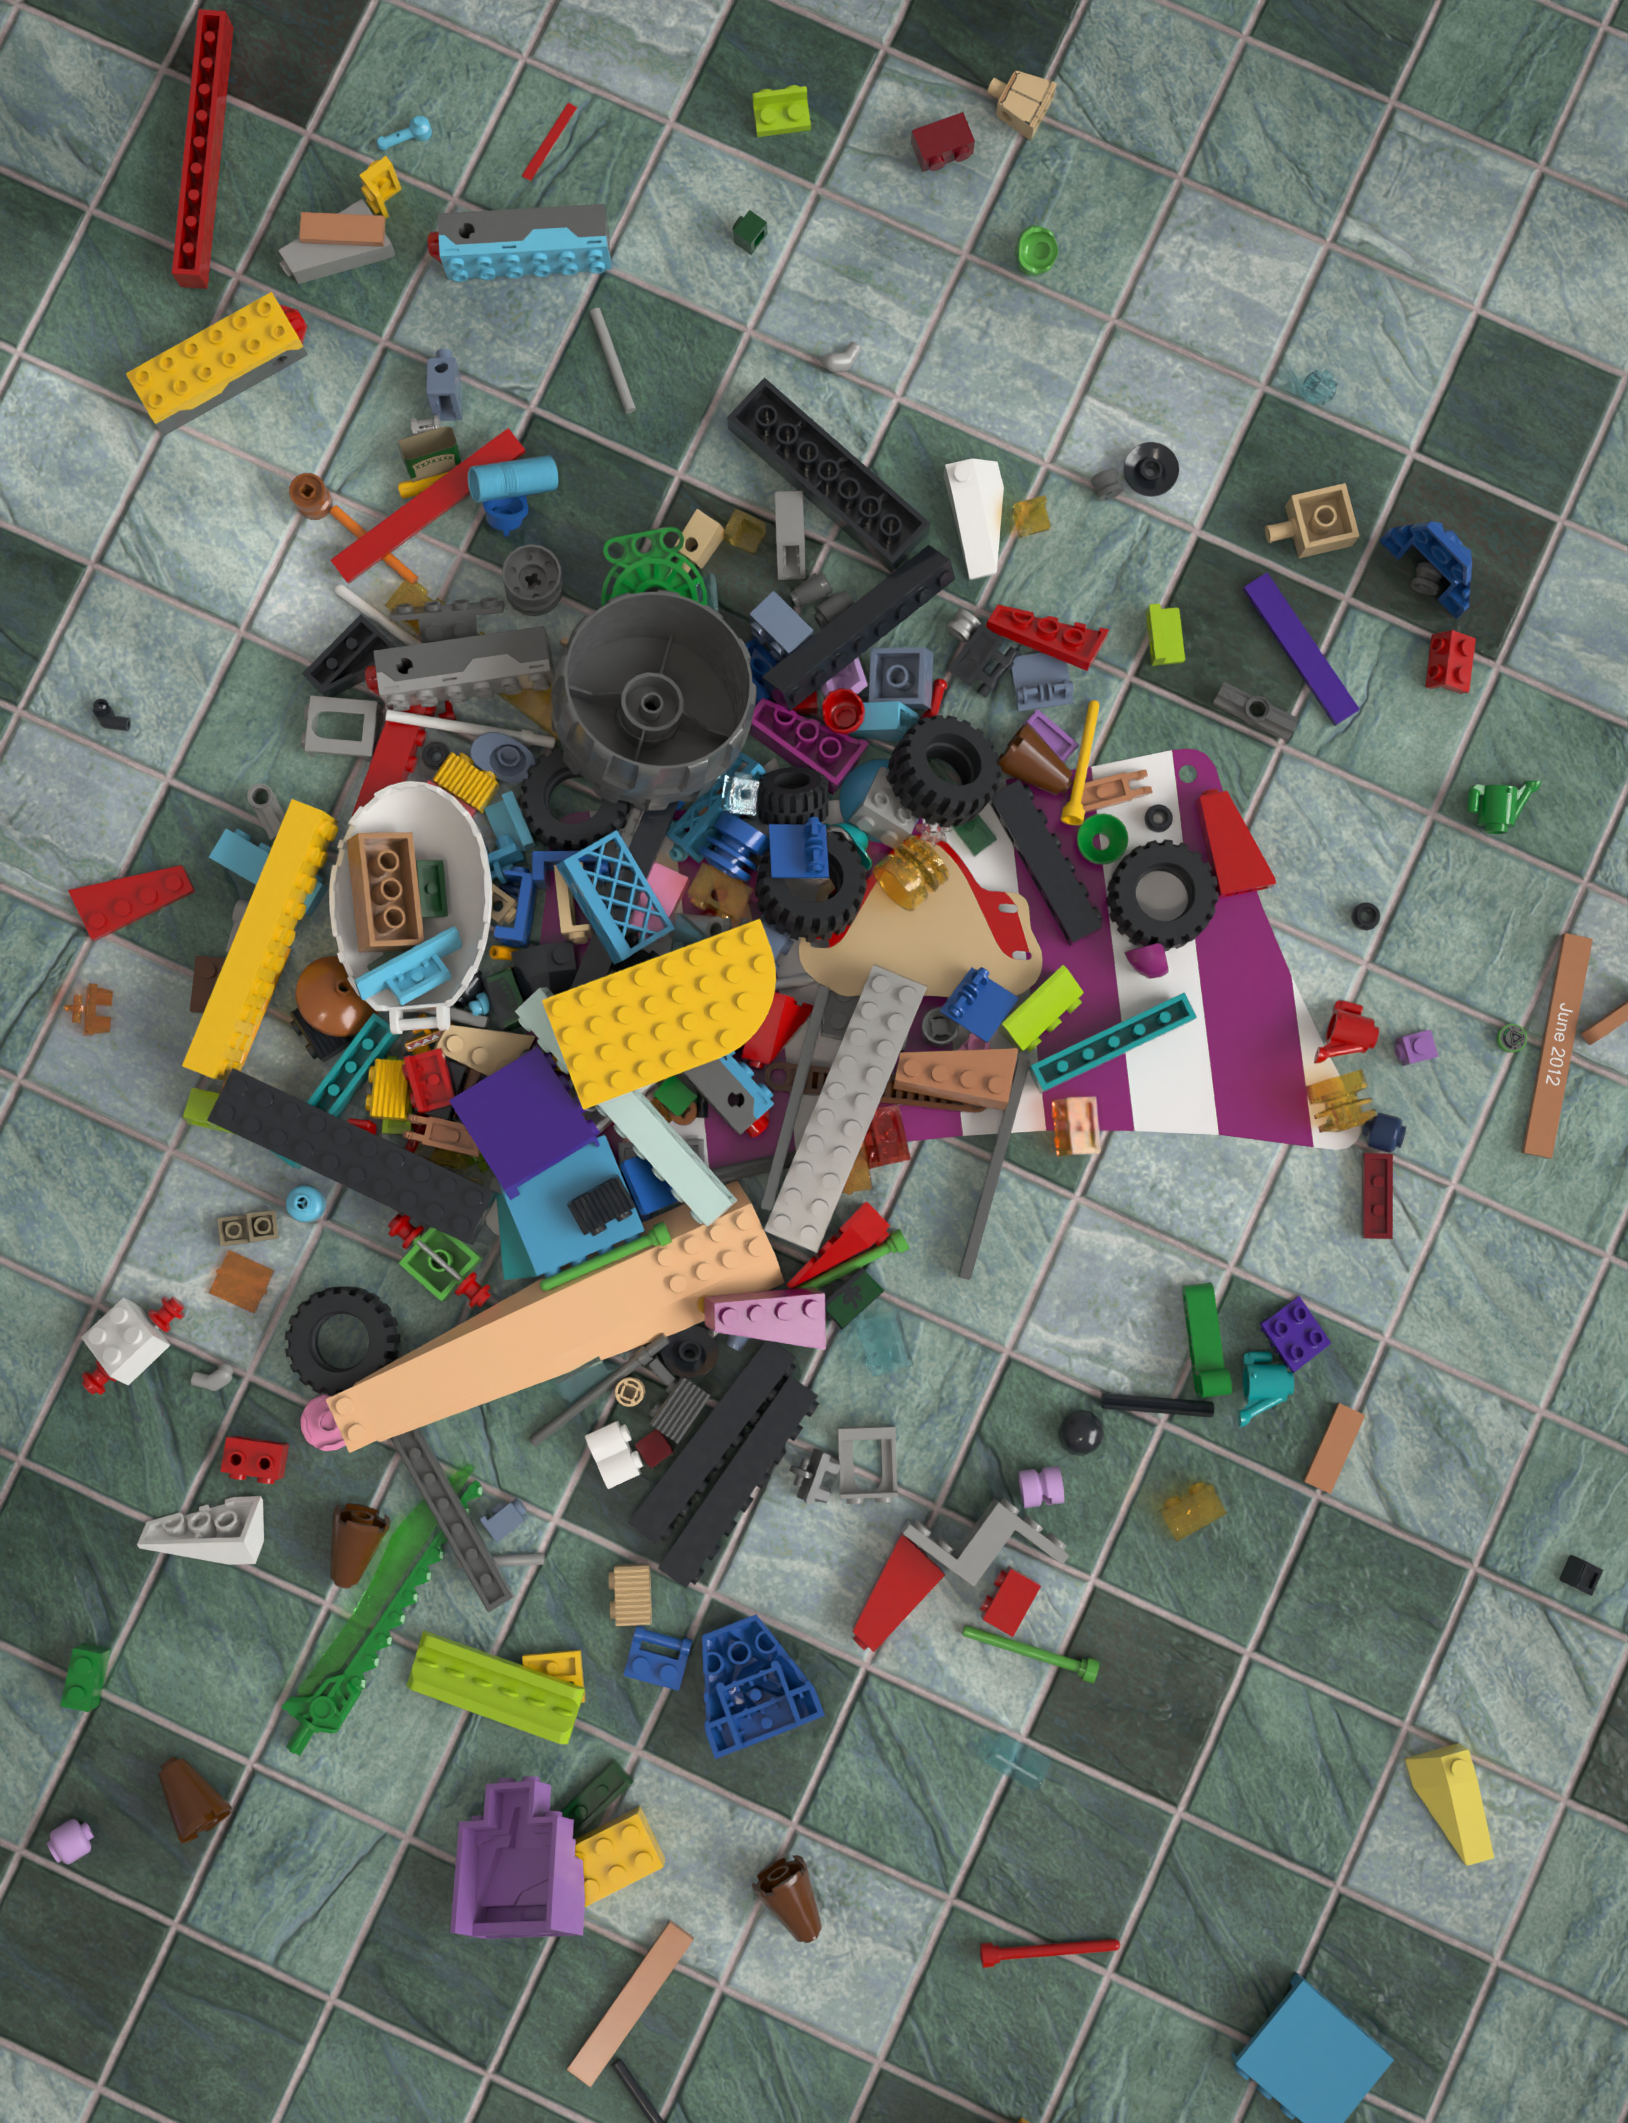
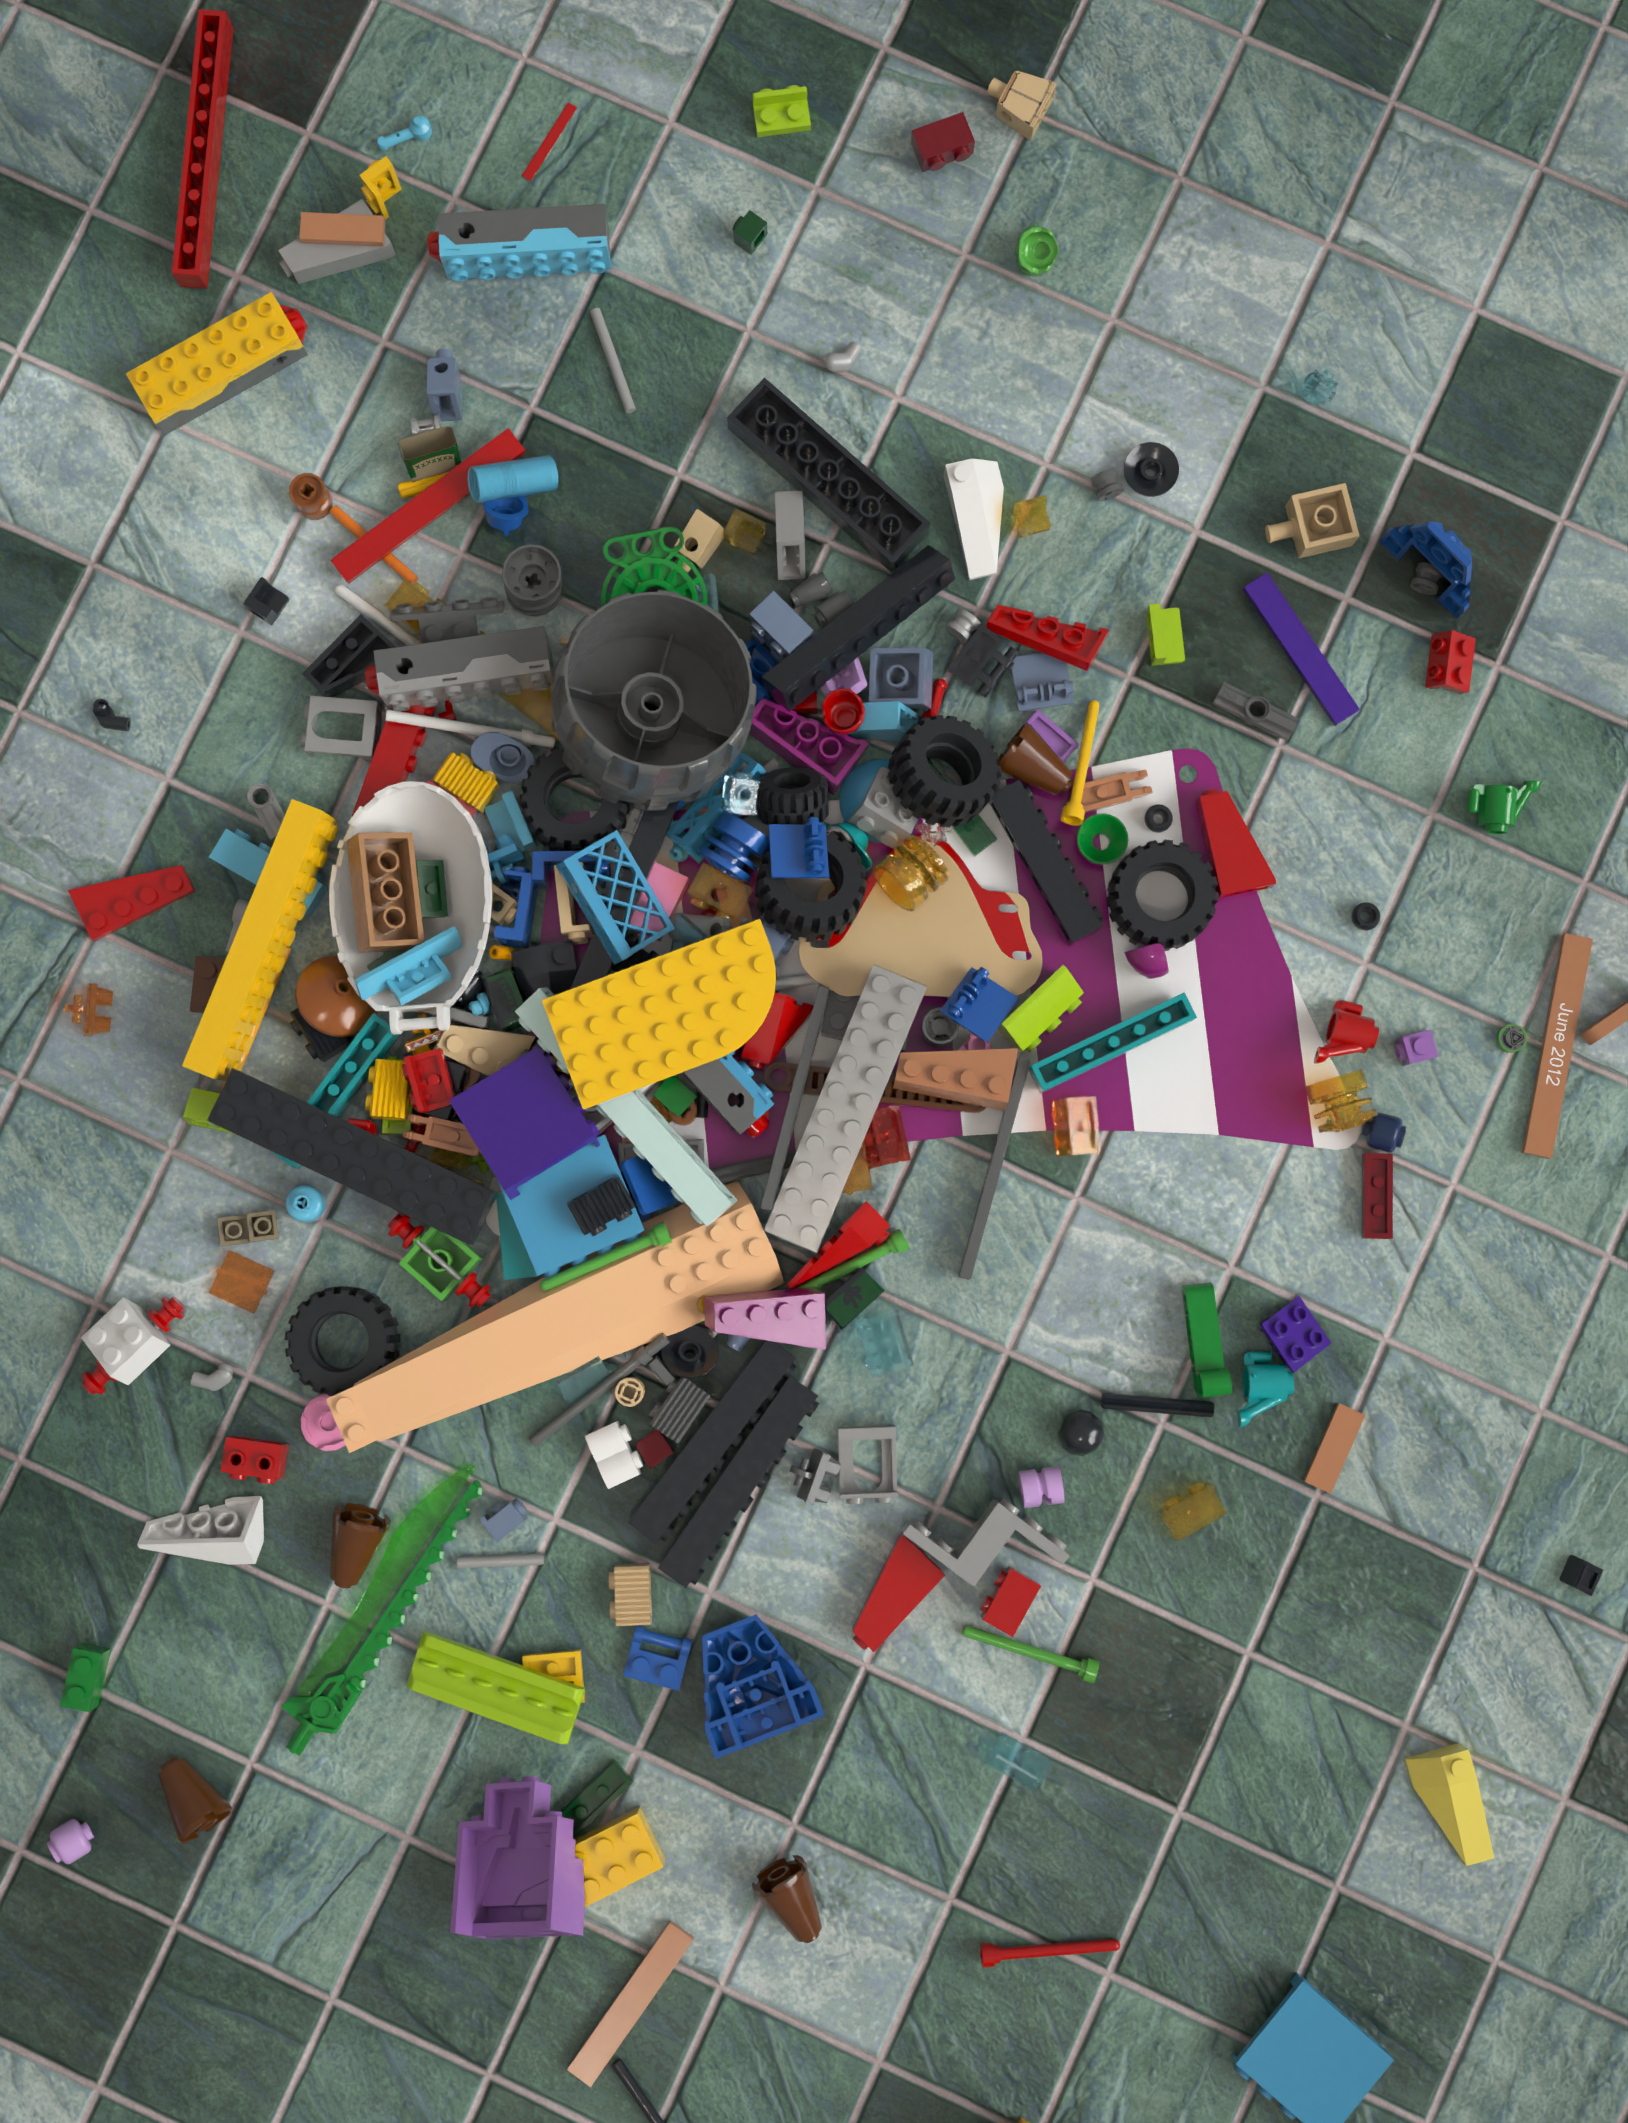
(266, 601): none -> black panel
(432, 748): black plate -> none
(453, 1519): dark grey tile -> none

